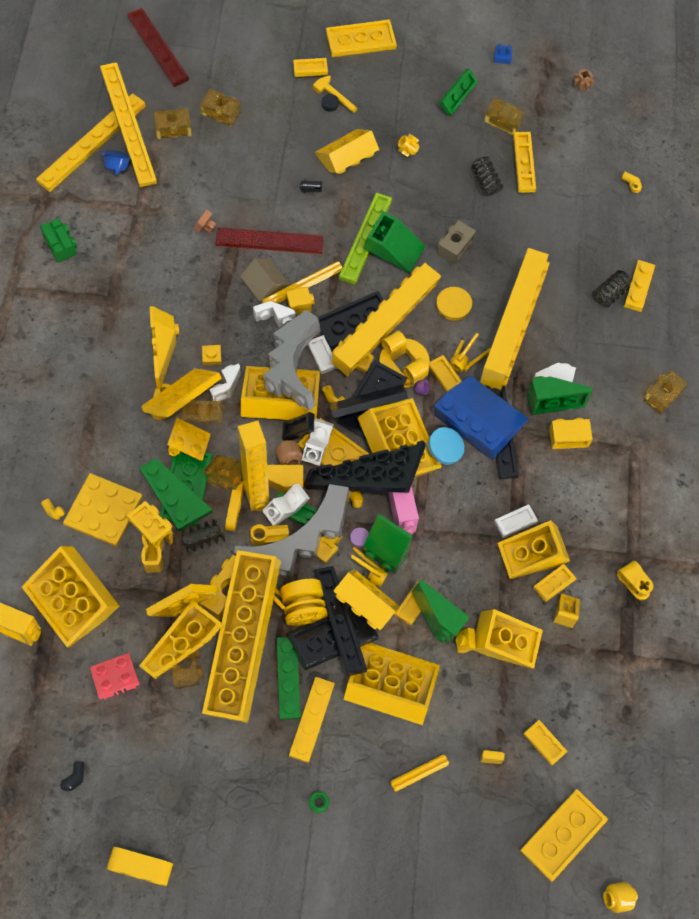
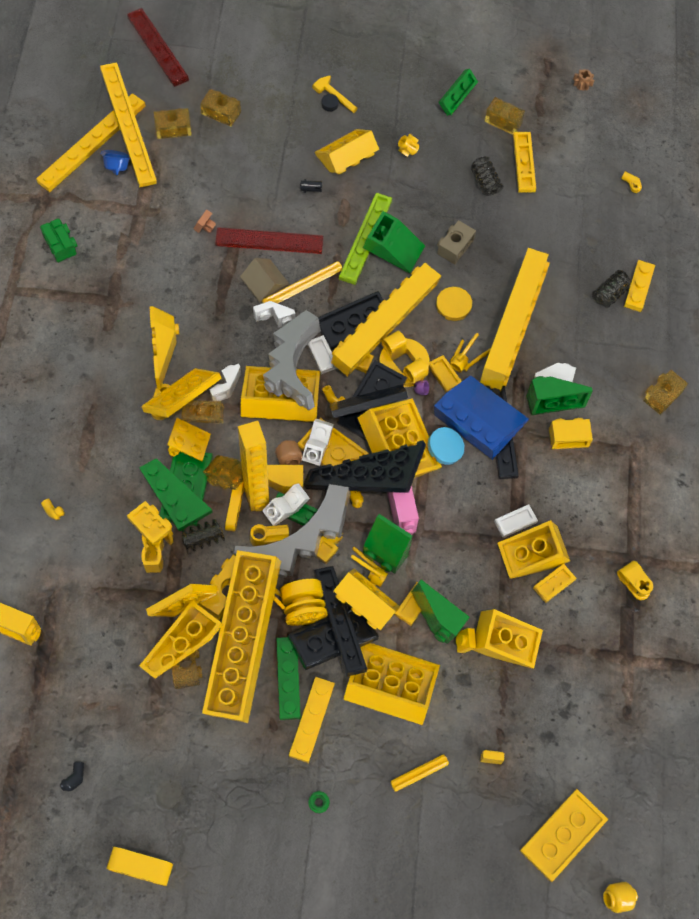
(69, 595): yellow slope -> none
(102, 510): yellow plate -> none
(114, 676): coral hinge -> none
(211, 355): yellow plate -> none
(298, 426): black plate -> none
(300, 300): yellow brick -> none
(310, 67): yellow plate -> none
(358, 537): lavender tile -> none
(361, 38): yellow tile -> none
(503, 54): blue tile -> none
(545, 742): yellow plate -> none
(567, 611): yellow slope -> none

